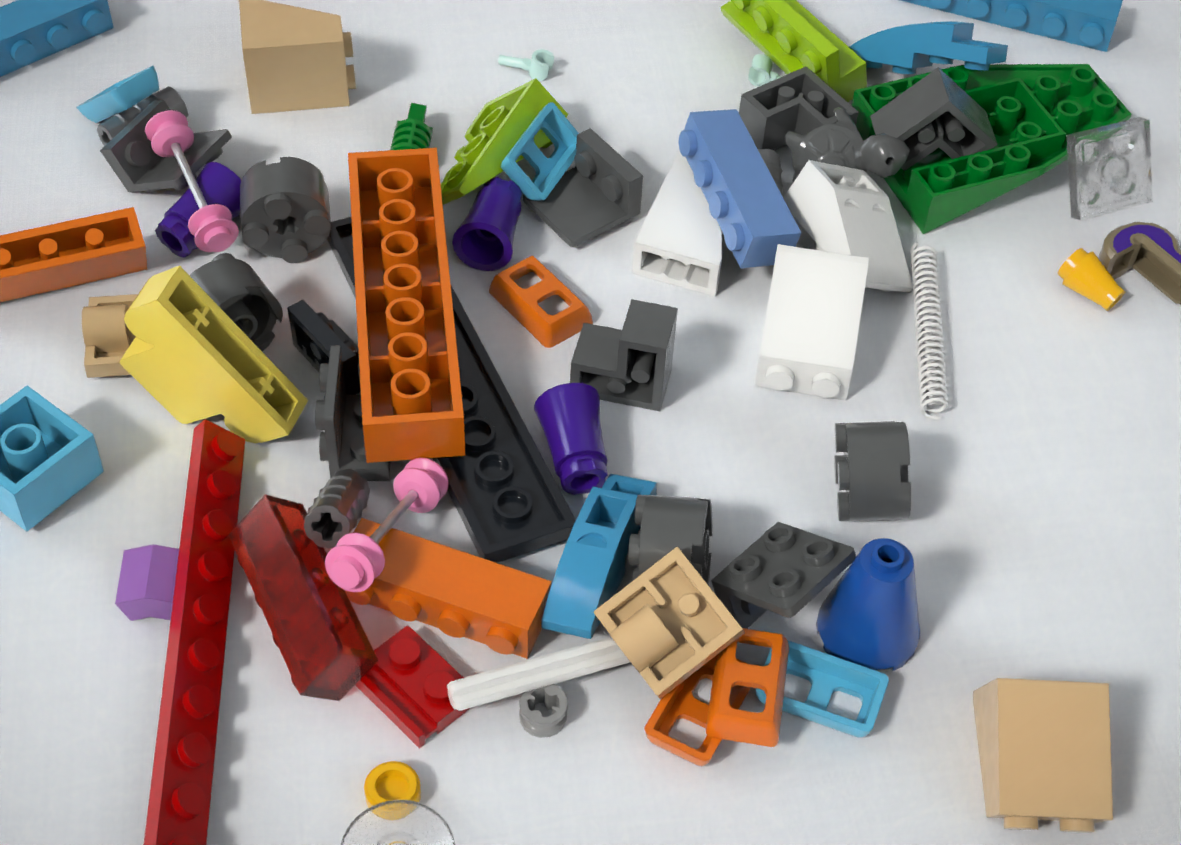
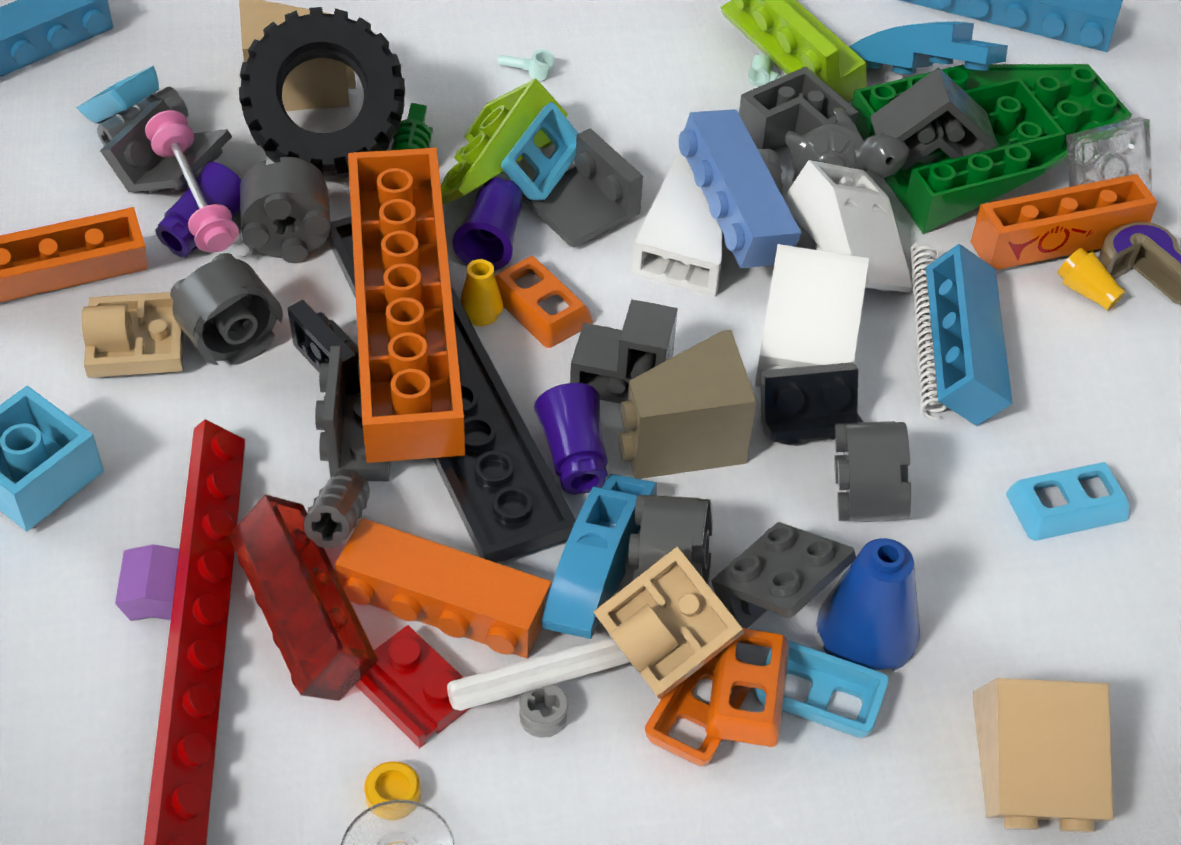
(204, 363): light yellow brick -> none
(321, 37): none -> black tyre
(359, 557): bright pink axle -> none
(481, 293): none -> yellow cone
(689, 412): none -> dark tan slope
(808, 401): none -> black bracket
(968, 335): none -> dark azure brick
(1058, 221): none -> orange brick
(1079, 512): none -> medium azure piece

